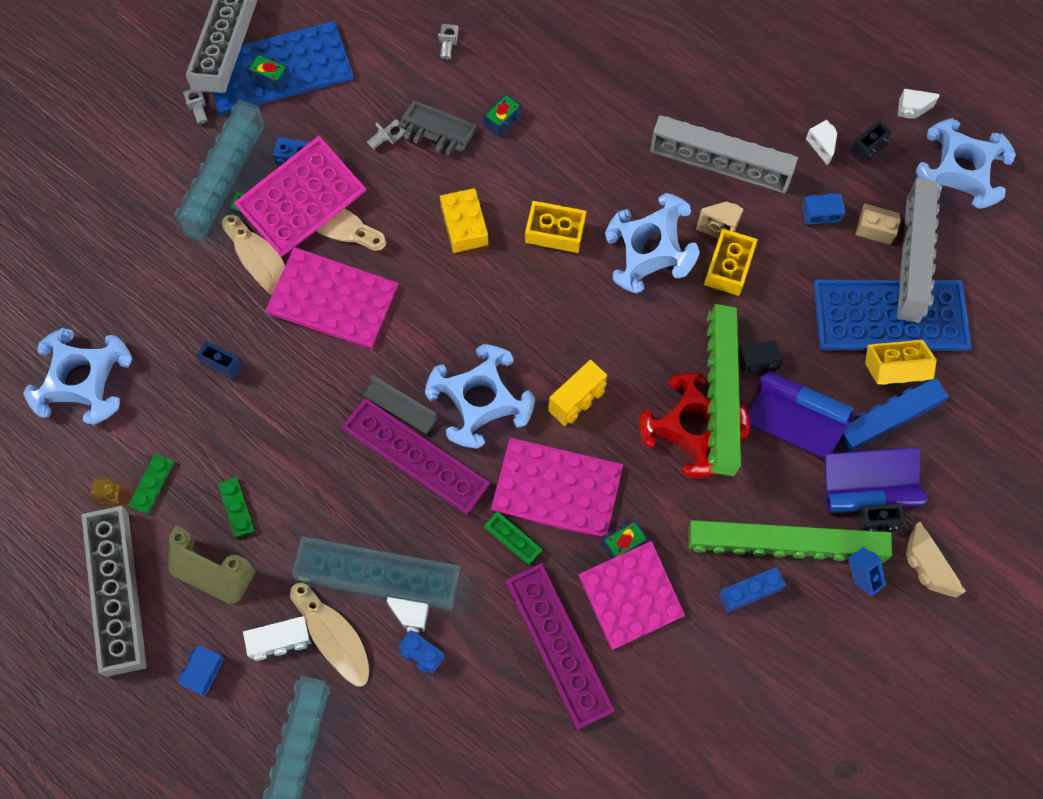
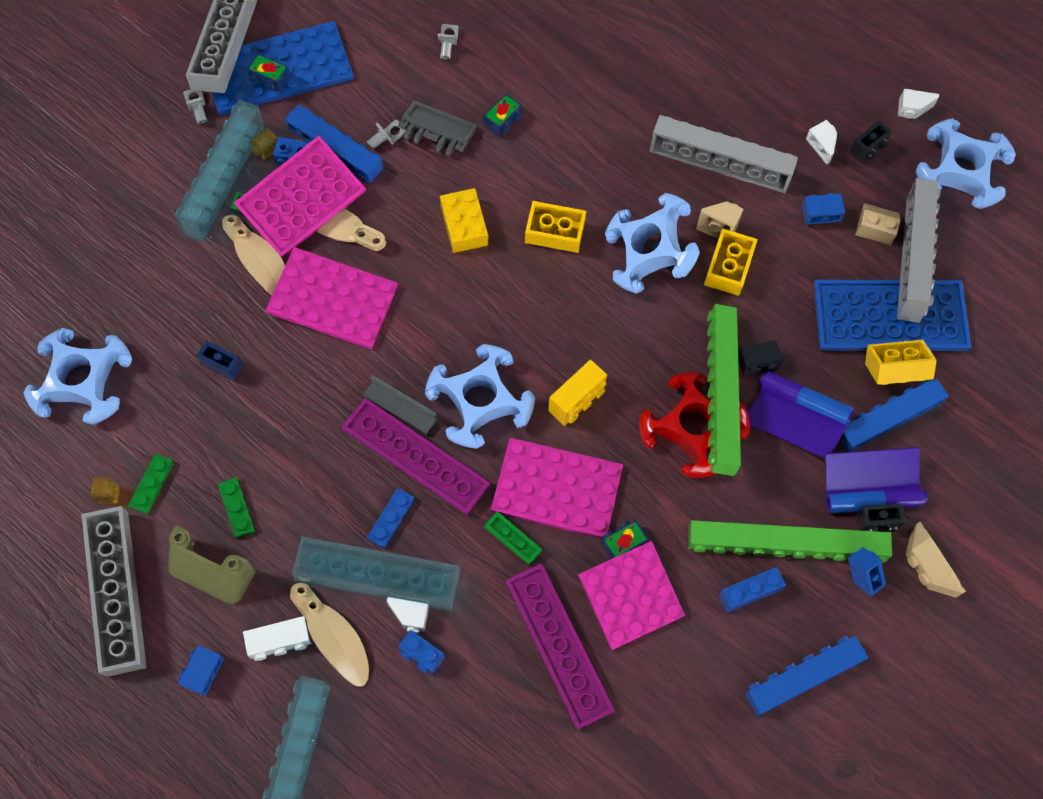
(264, 144): none -> clear yellow window
(353, 155): none -> blue brick
(390, 518): none -> blue plate
(806, 675): none -> blue brick

